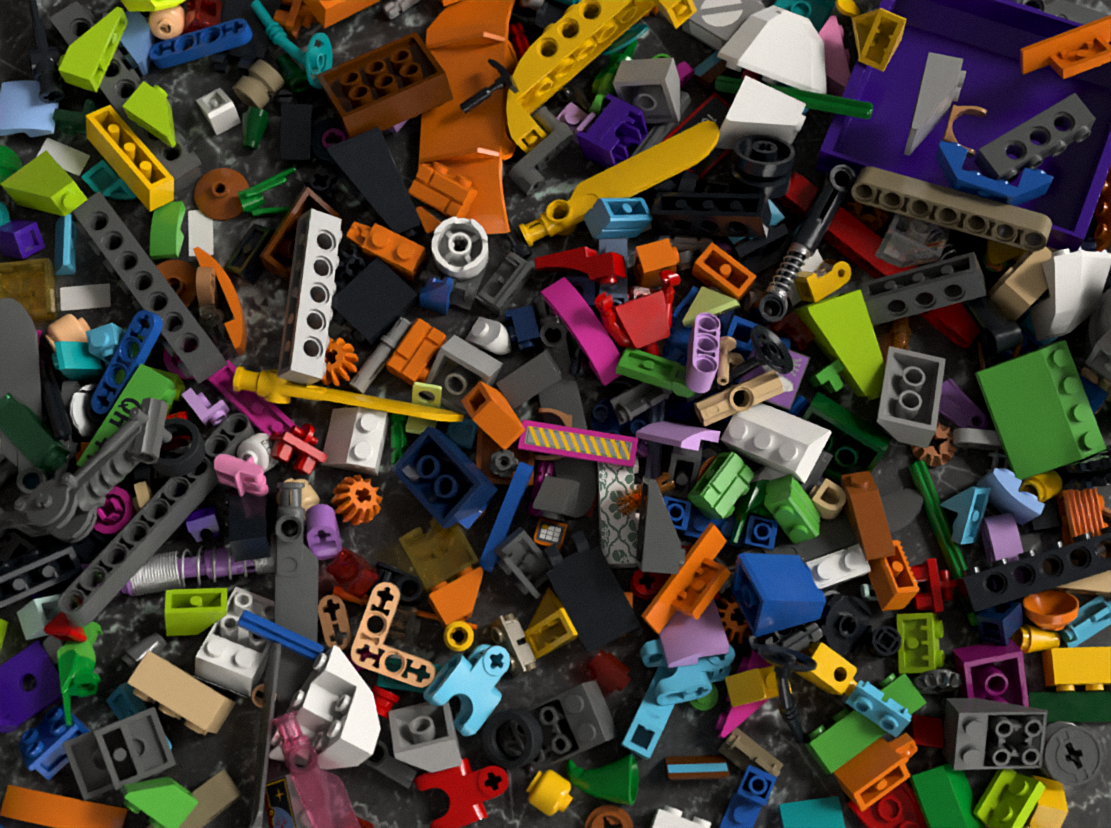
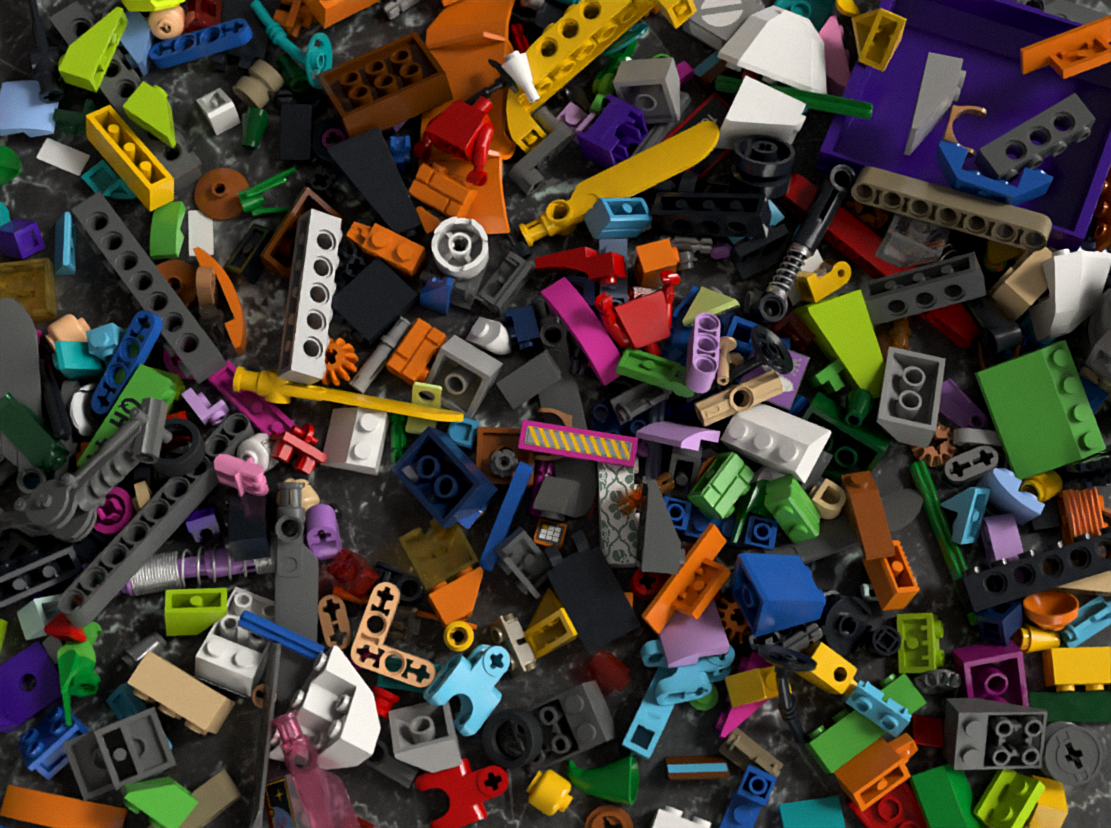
(44, 187): lime slope -> none
(85, 297): white sticker -> none
(356, 500): orange gear -> none
(401, 151): none -> blue plate
(463, 133): none -> red torso
(493, 414): orange slope -> none
(518, 69): none -> white cone
(723, 272): orange brick -> none
(838, 567): white brick -> none
(858, 405): none -> dark green cone
(932, 600): red hips -> none
(968, 459): none -> light grey beam

